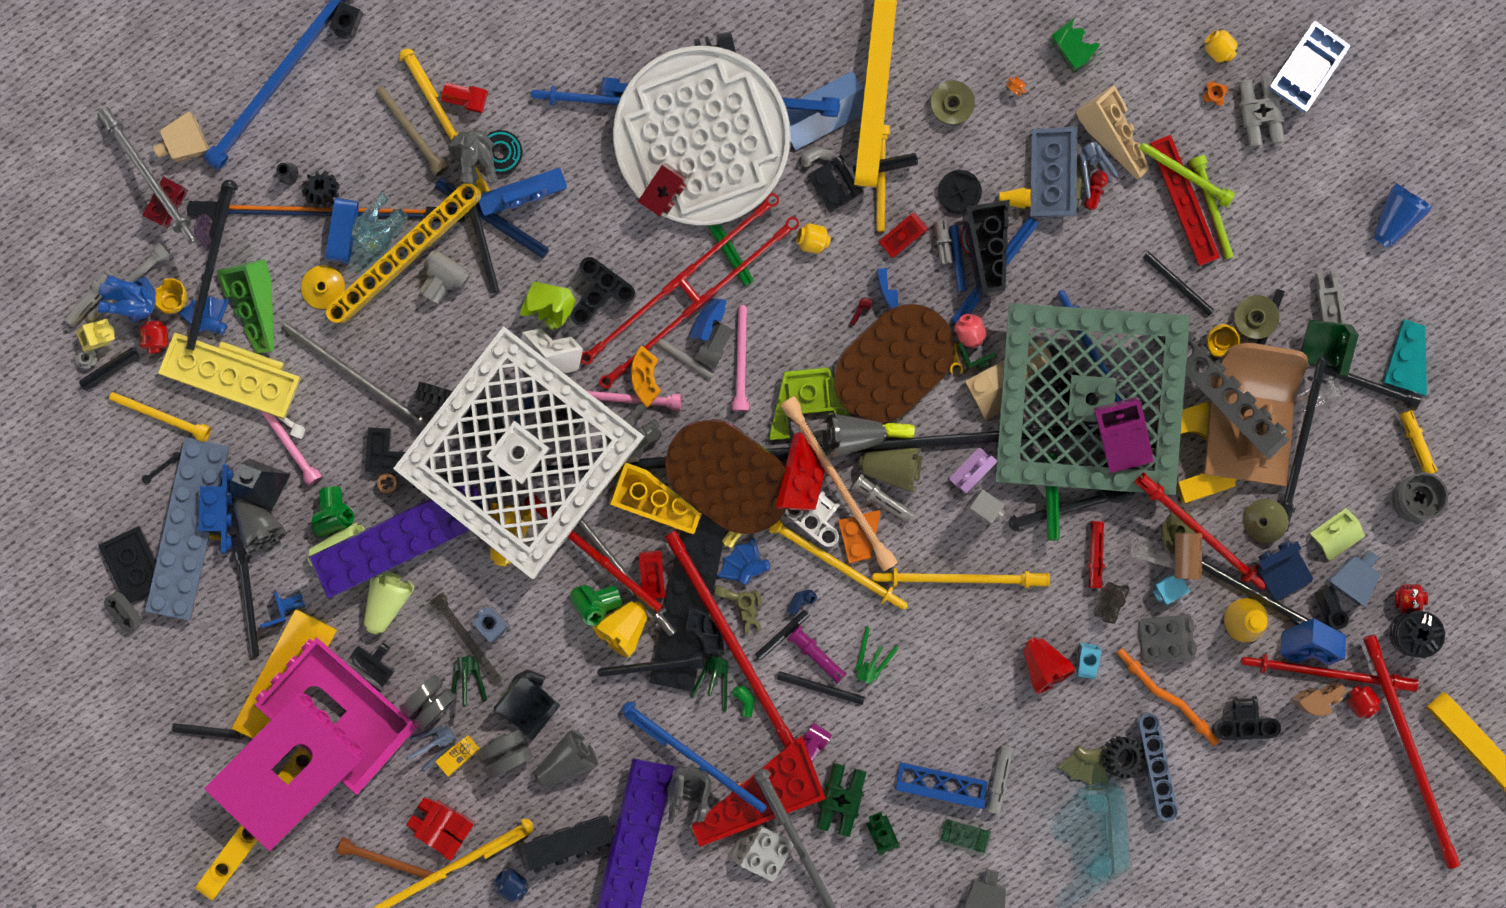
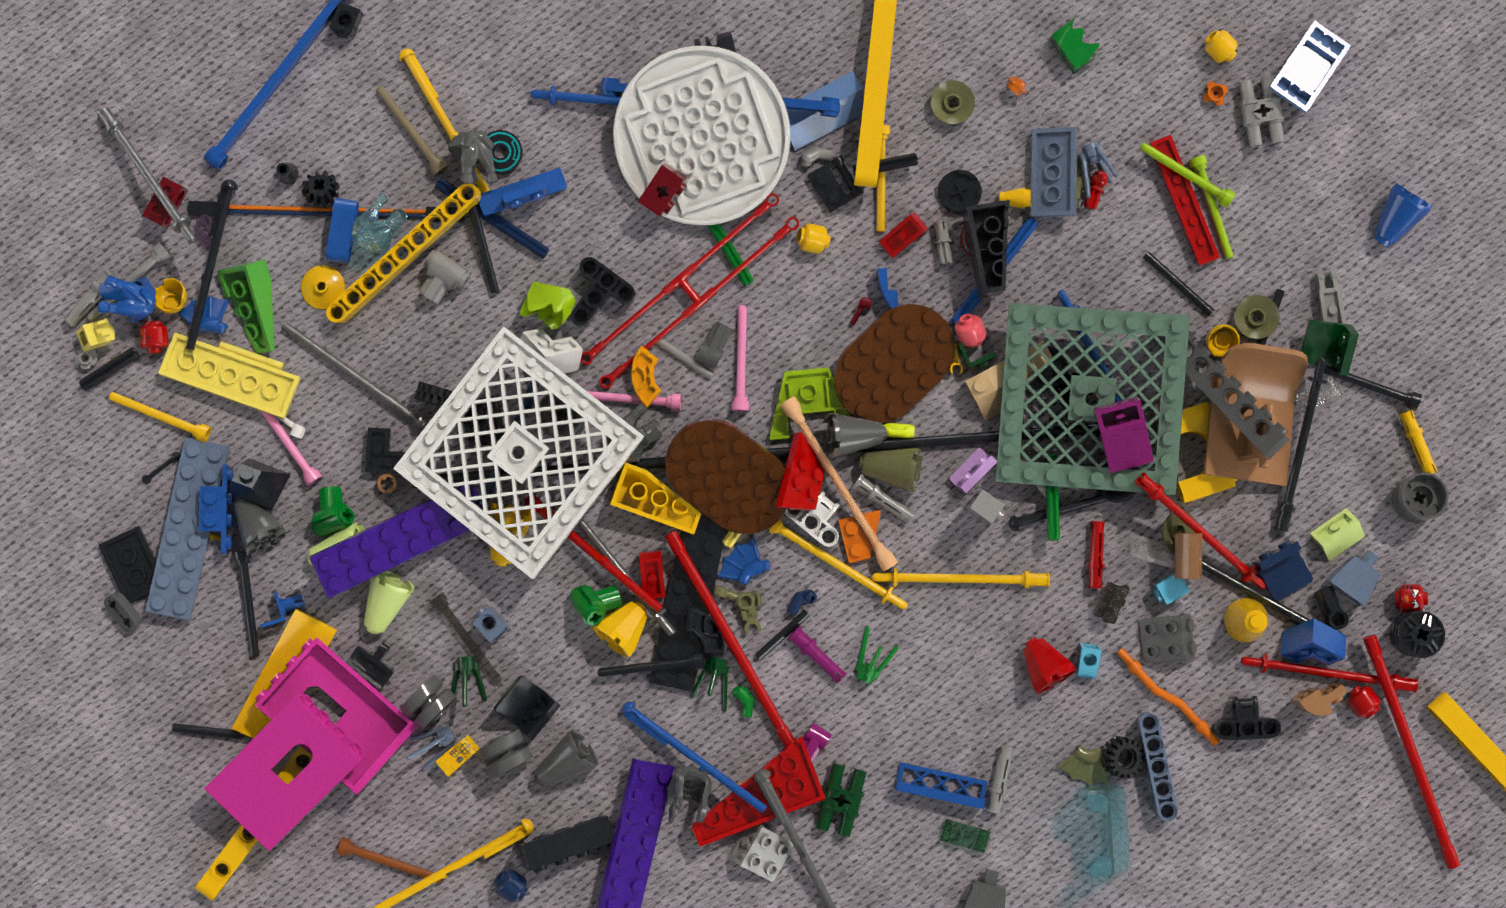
(182, 139): tan torso -> none
(437, 823): red hips -> none
(469, 98): red piece -> none
(533, 676): black arm -> none
(712, 311): blue slope -> none
(822, 688): black bar -> none
(882, 833): dark green hips -> none
(957, 258): blue bar -> none
(1107, 124): tan wedge -> none
(1276, 518): olive dish -> none
(1408, 359): teal wing -> none

